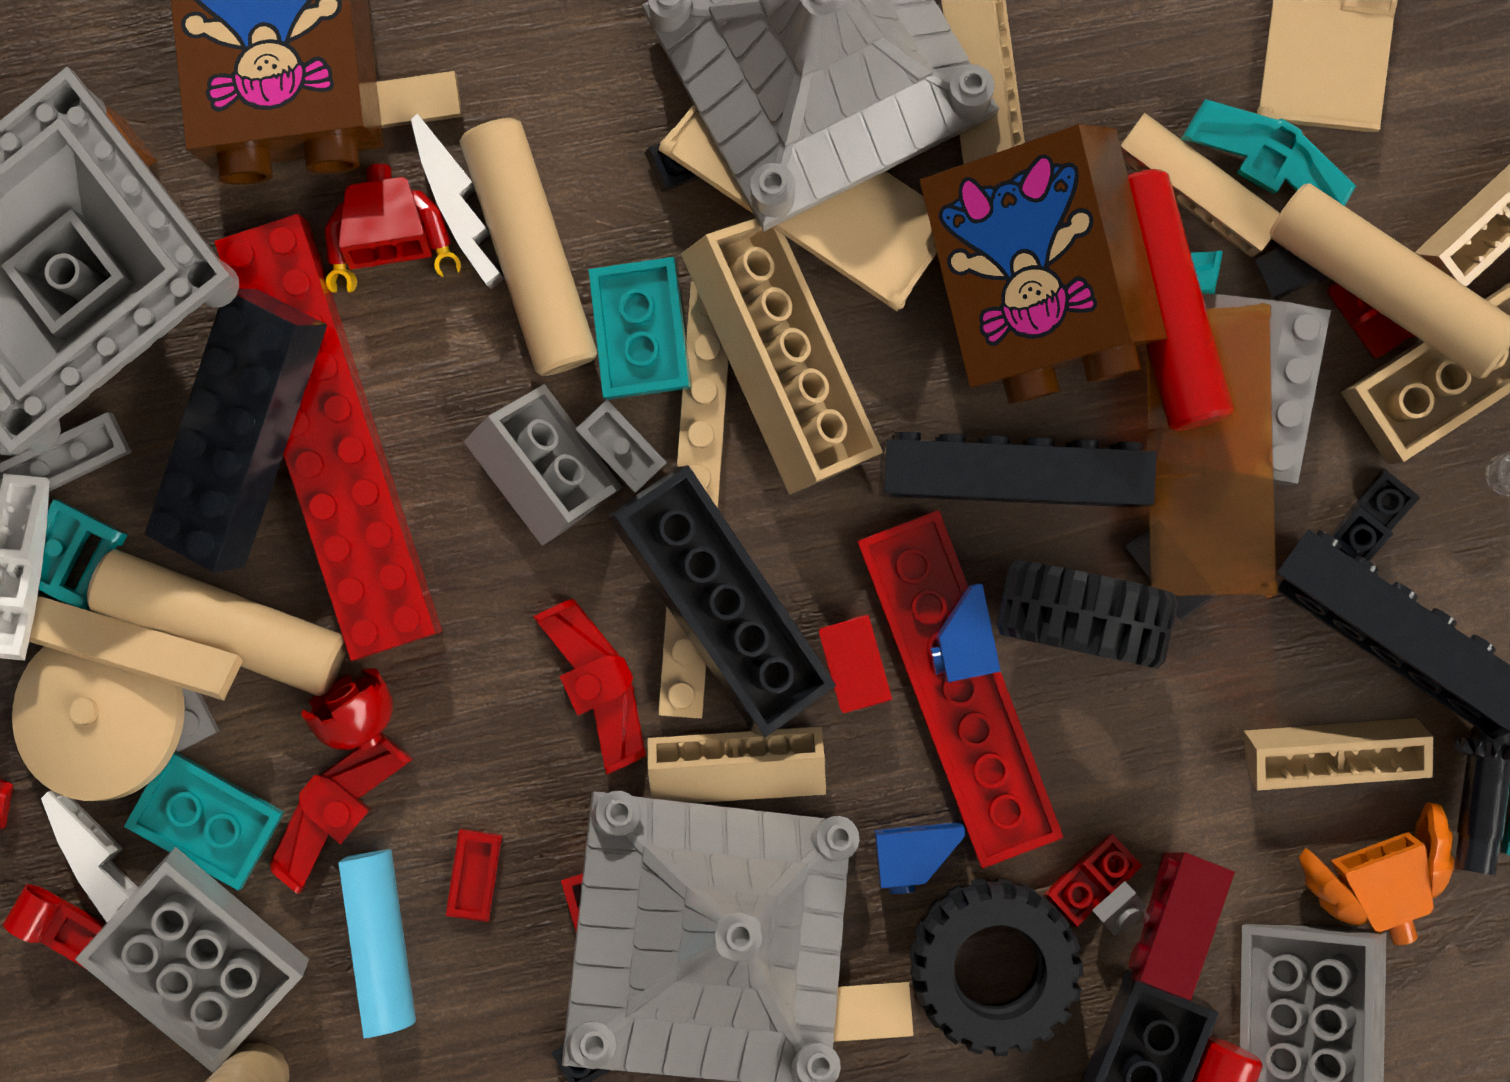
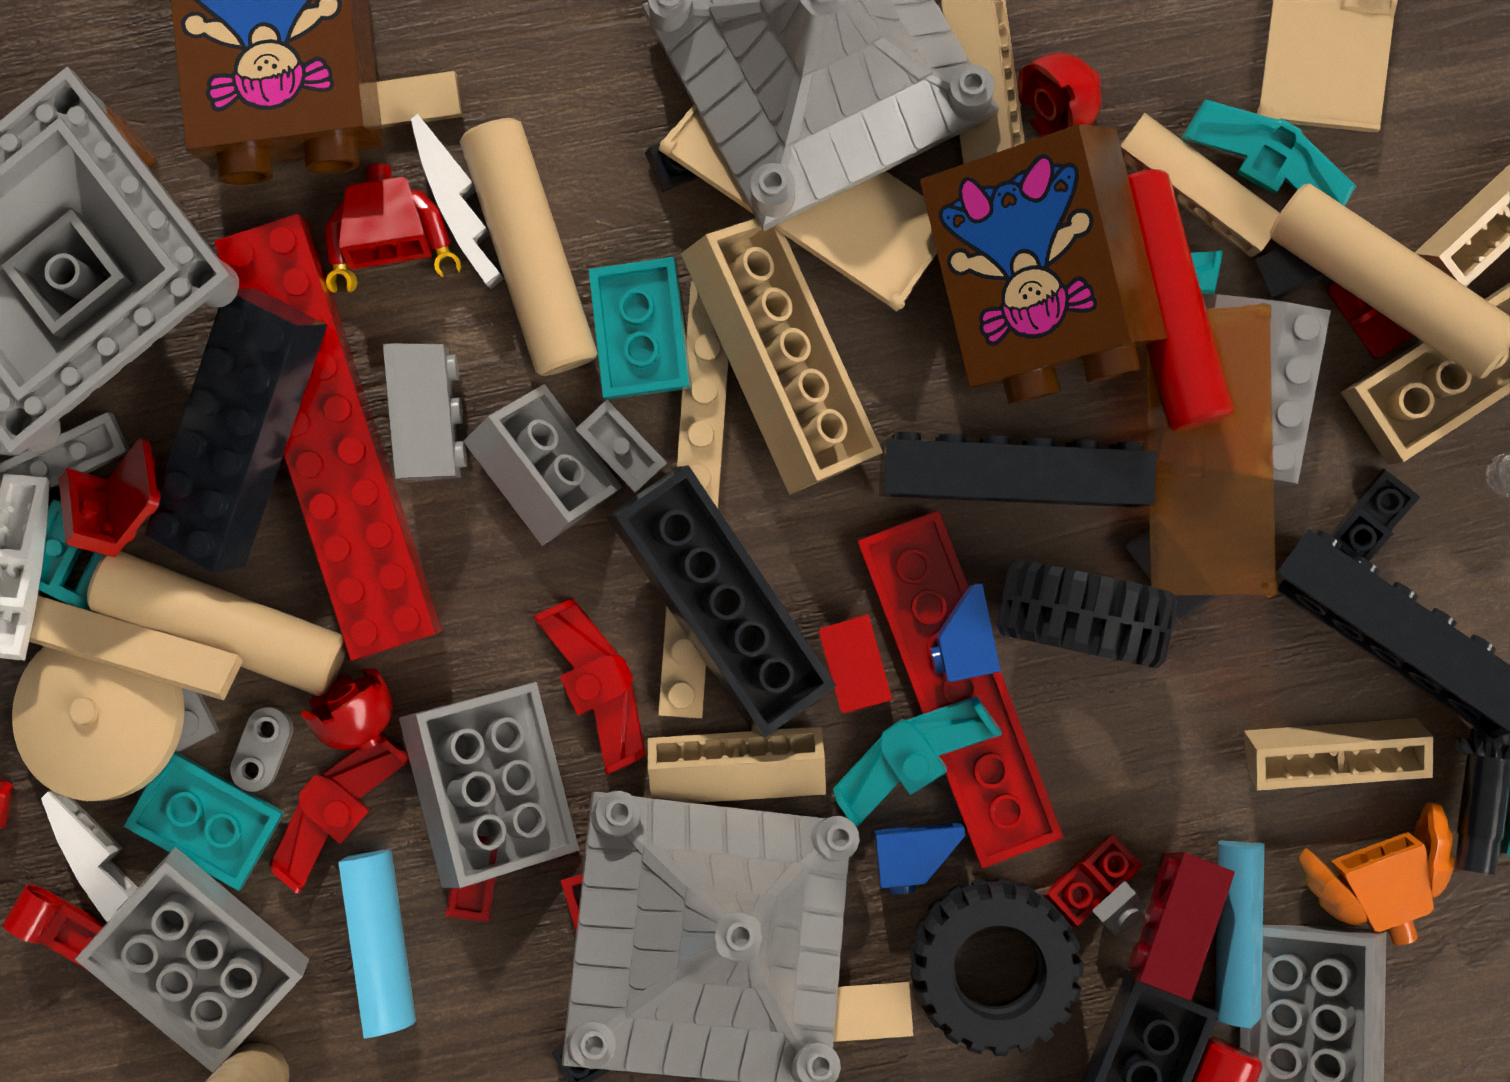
(108, 512): none -> red bracket
(262, 750): none -> light grey plate
(424, 411): none -> light grey slope
(491, 774): none -> light grey slope
(911, 754): none -> teal plate
(1060, 91): none -> red cylinder
(1240, 936): none -> medium azure brick

